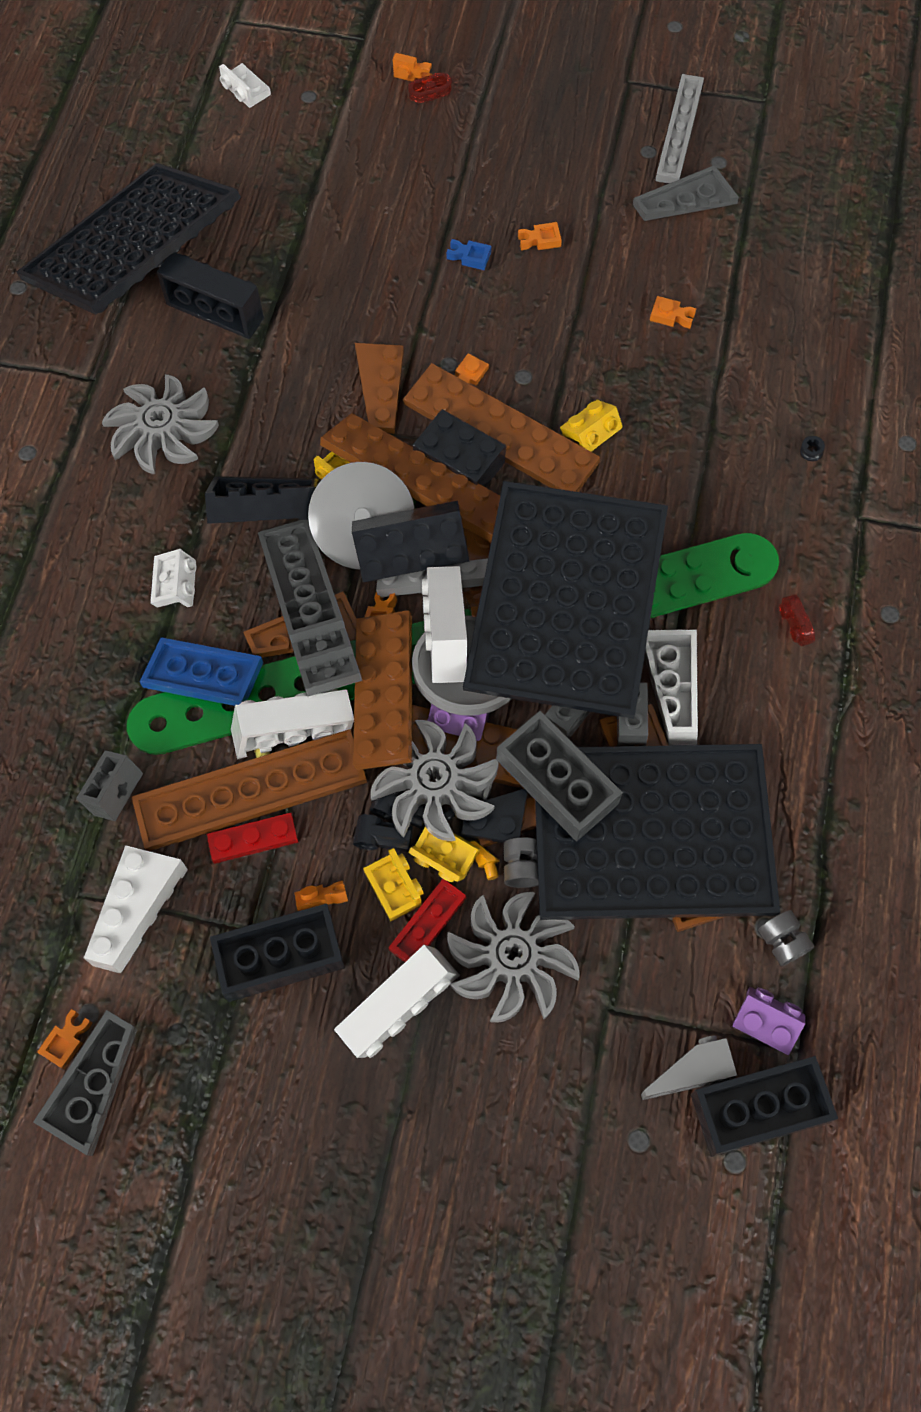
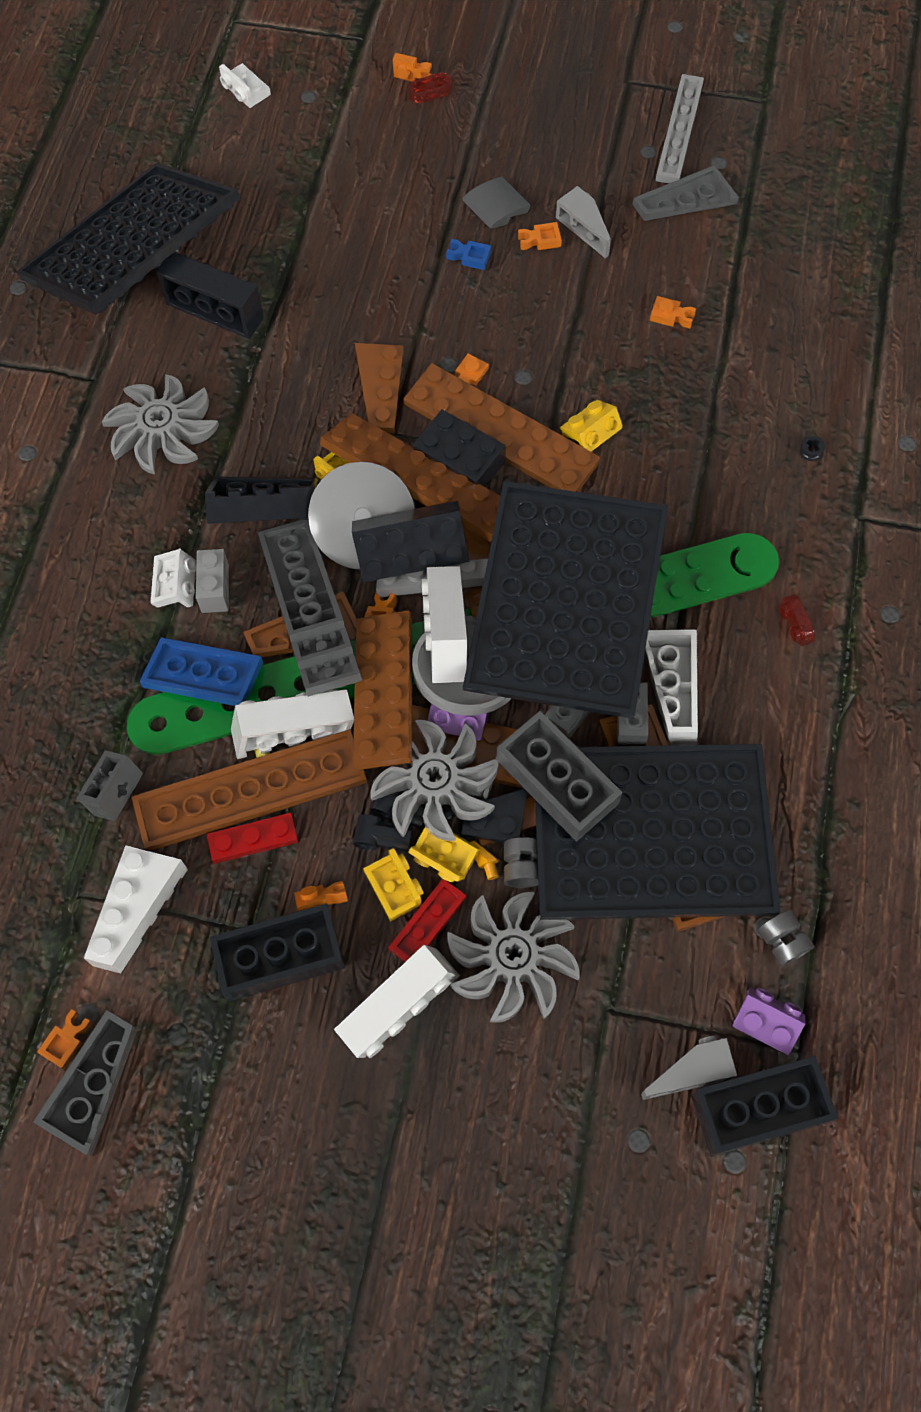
(212, 581): none -> light grey brick
(496, 202): none -> dark grey slope
(581, 215): none -> light grey slope

